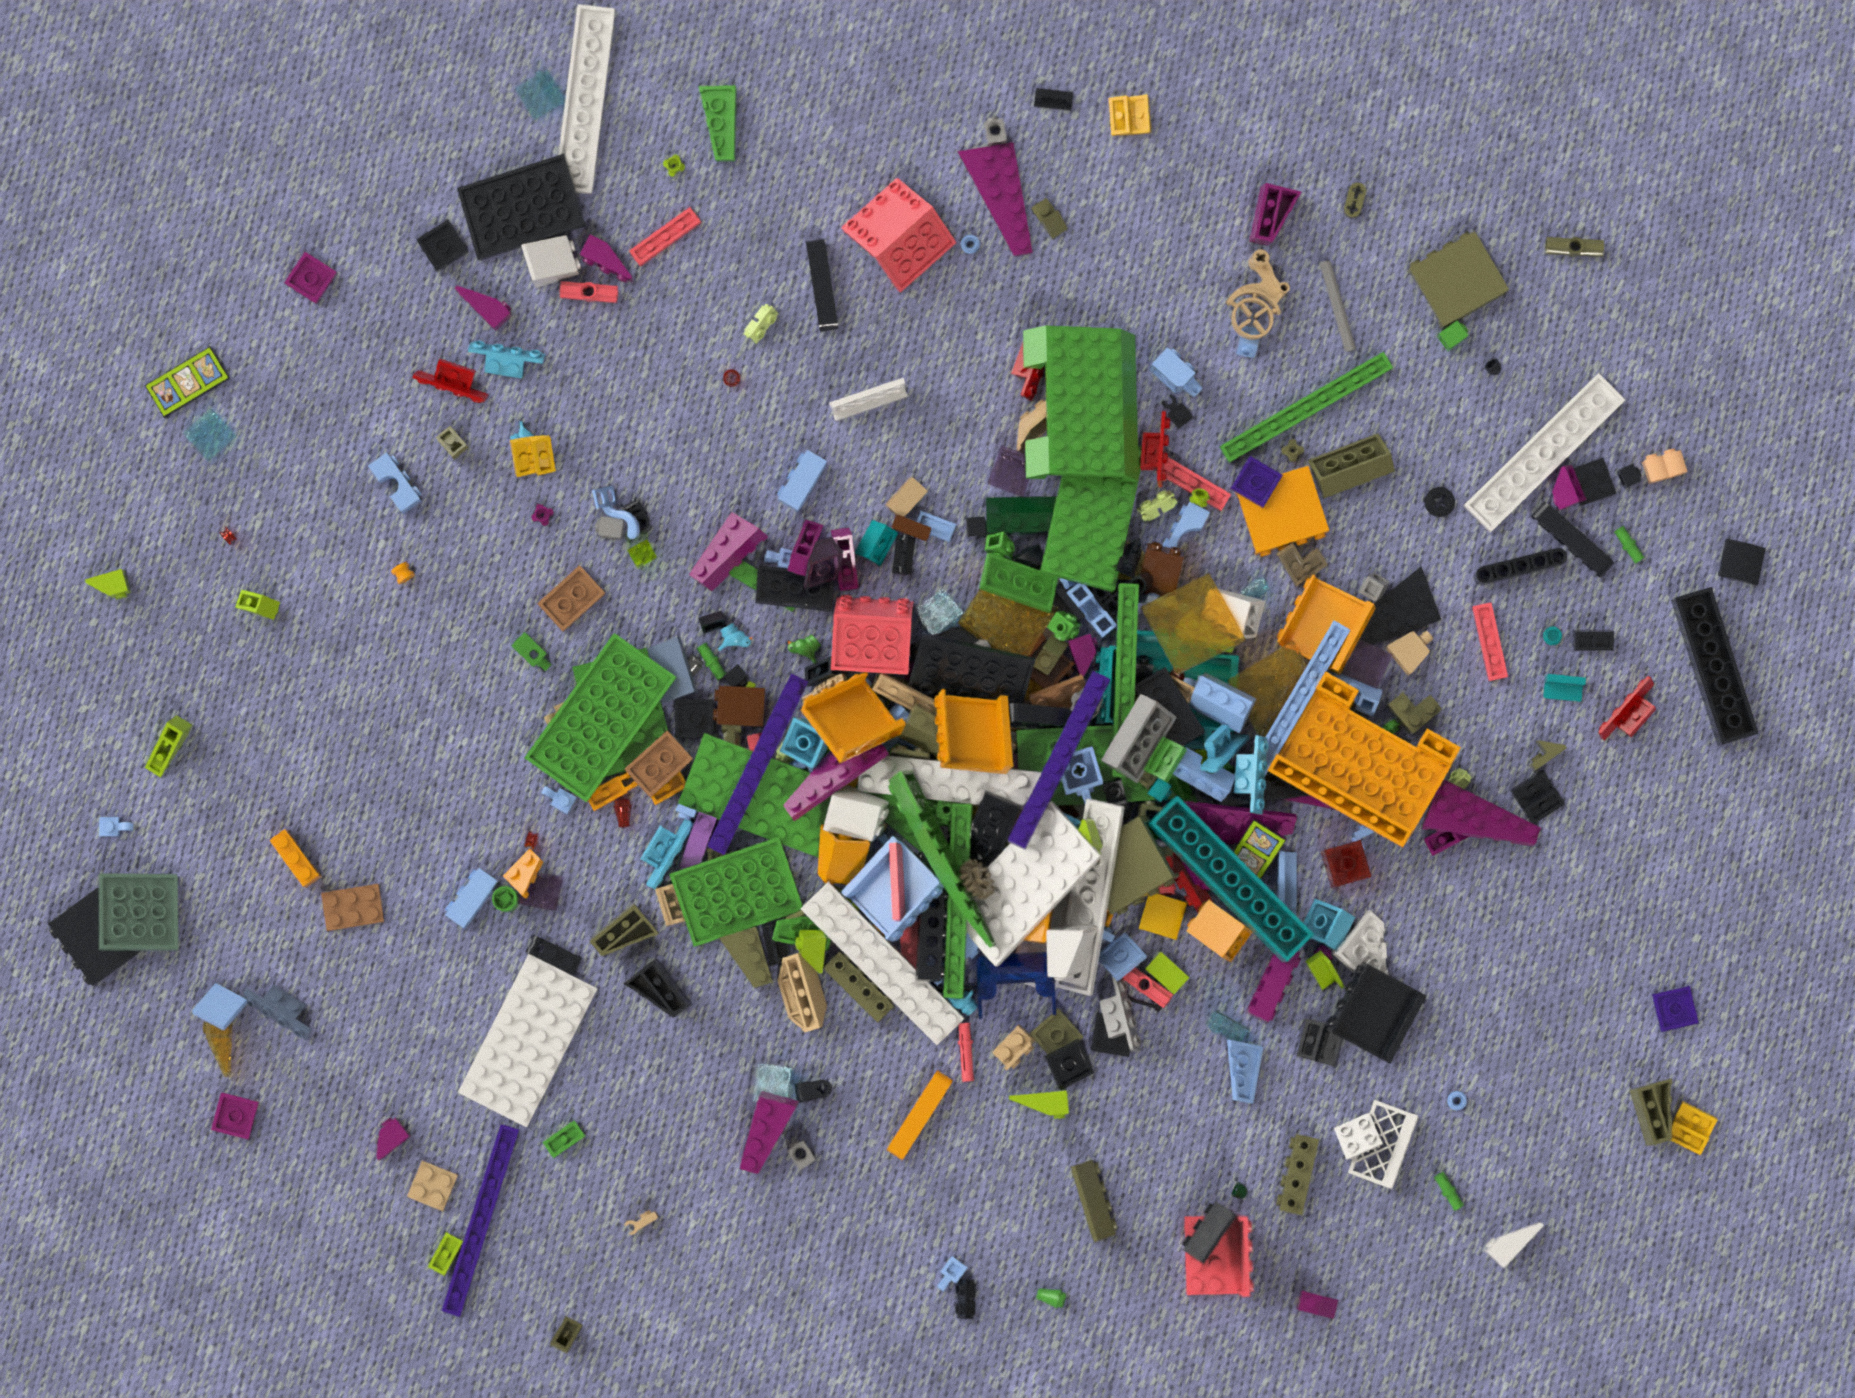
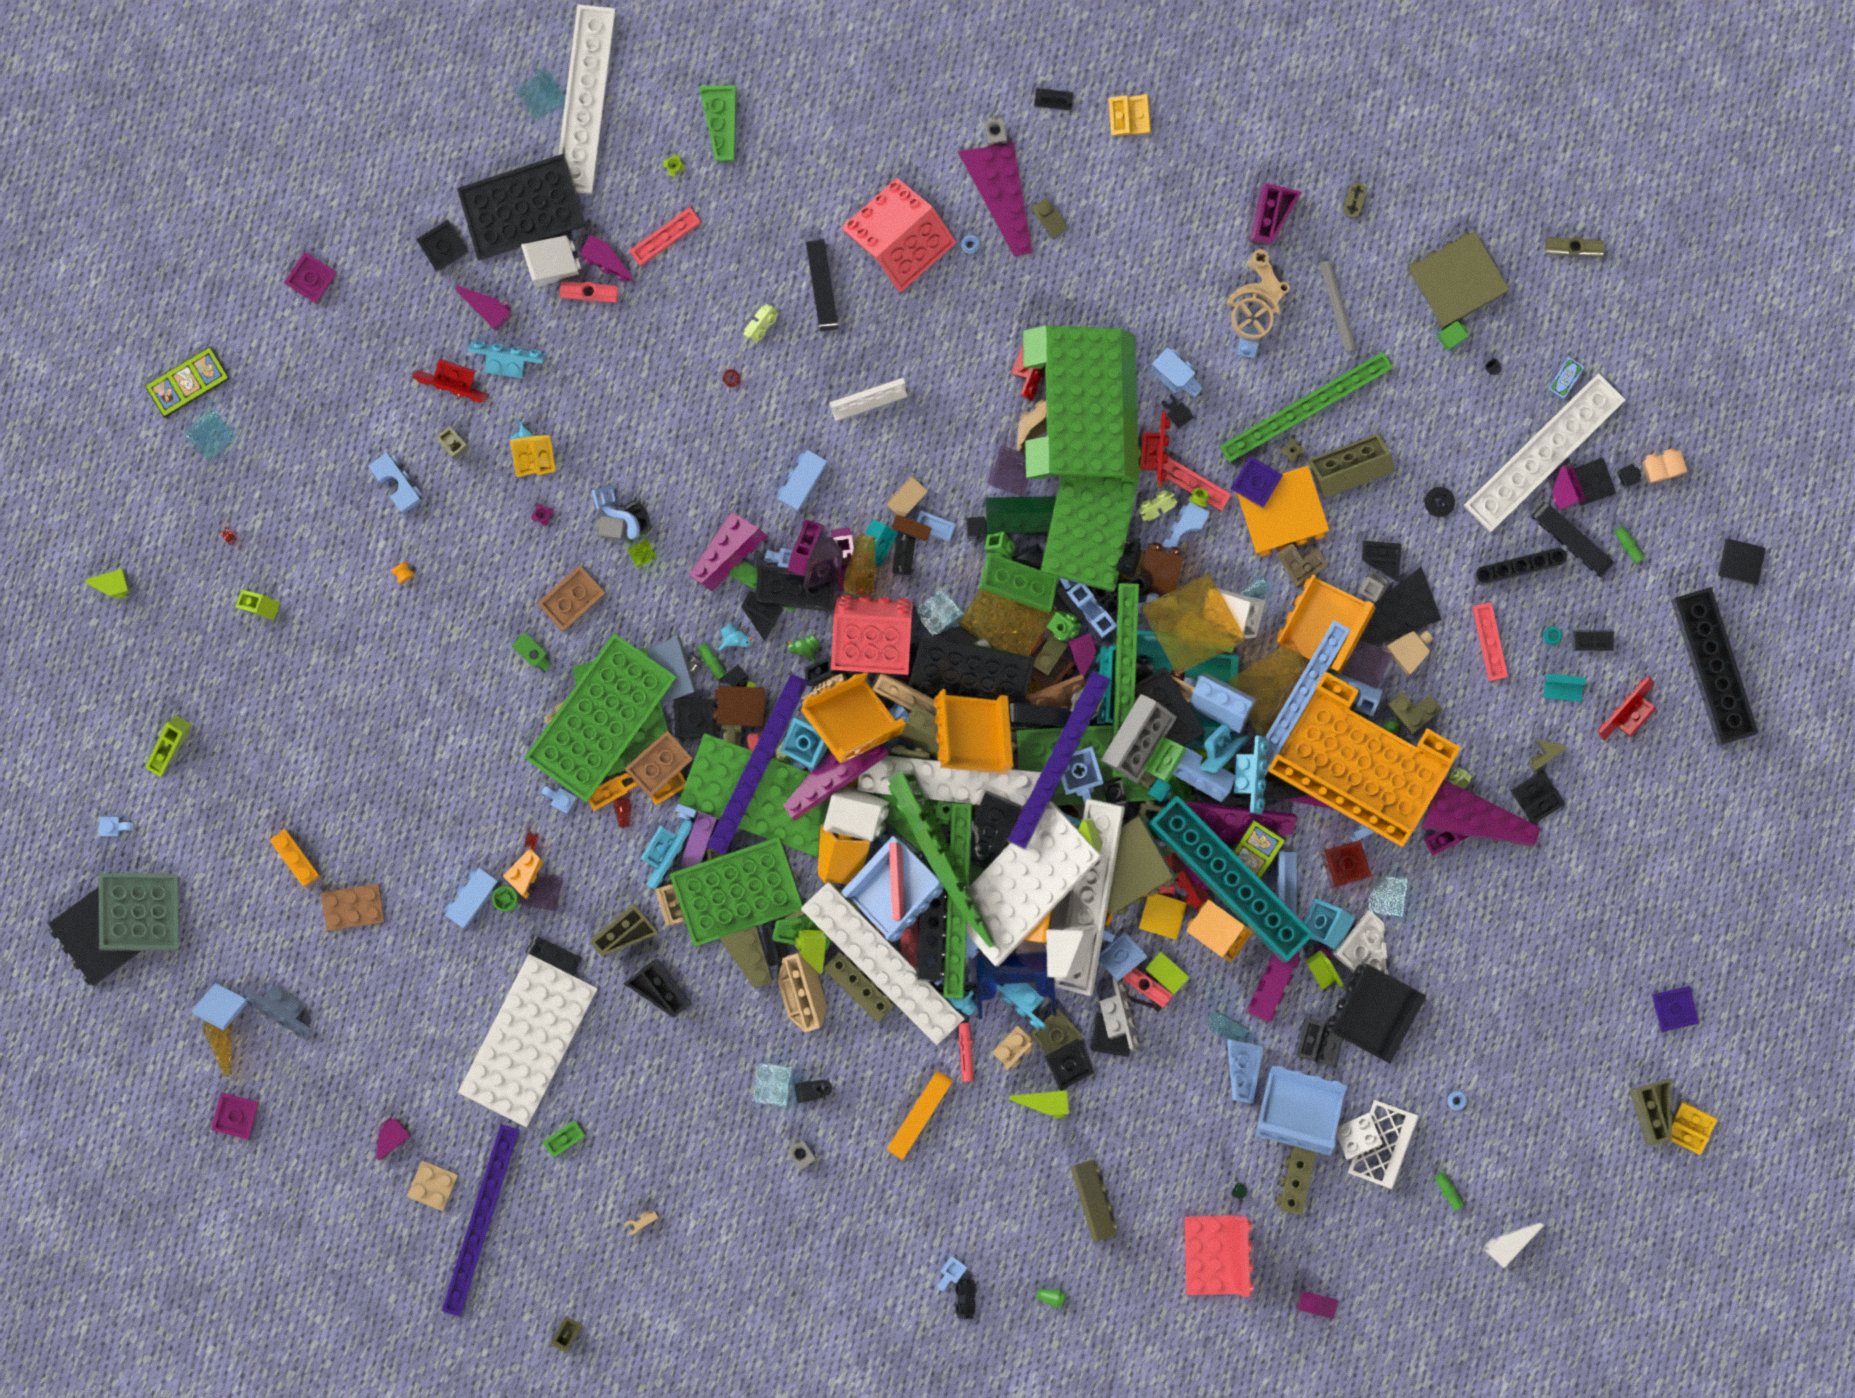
(445, 1254): lime plate -> none
(712, 622): black piece -> none
(761, 615): none -> black wing
(766, 1127): magenta wedge -> none
(861, 567): none -> clear yellow slope
(977, 879): dark tan gear -> none
(1025, 1000): none -> medium azure bracket
(1208, 1231): black slope -> none
(1300, 1110): none -> light blue panel
(1383, 557): none -> black wing
(1388, 895): none -> clear light blue hinge
(1566, 378): none -> light blue tile

